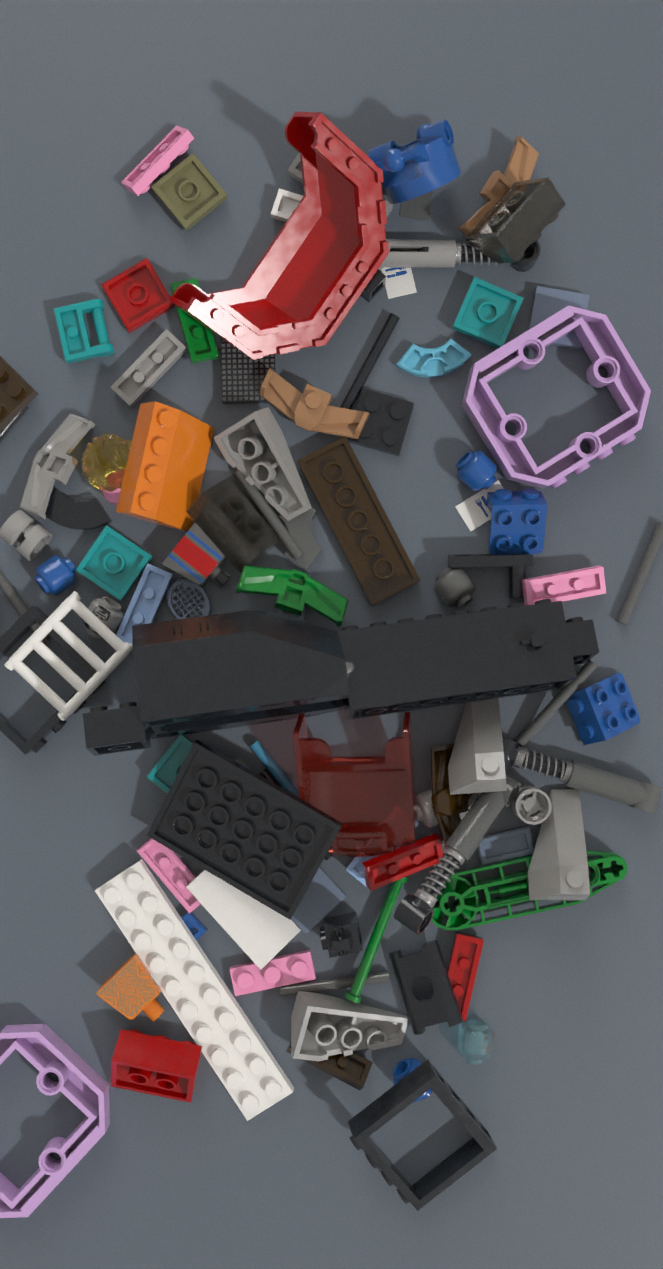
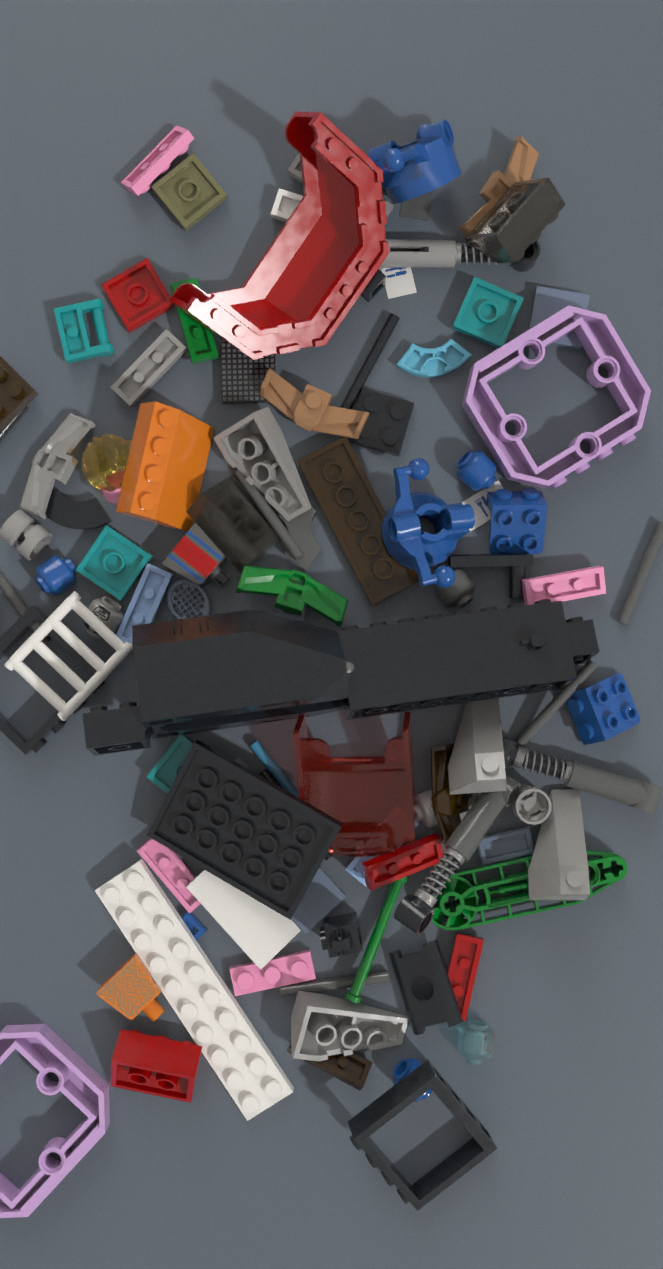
(403, 530): none -> blue piece

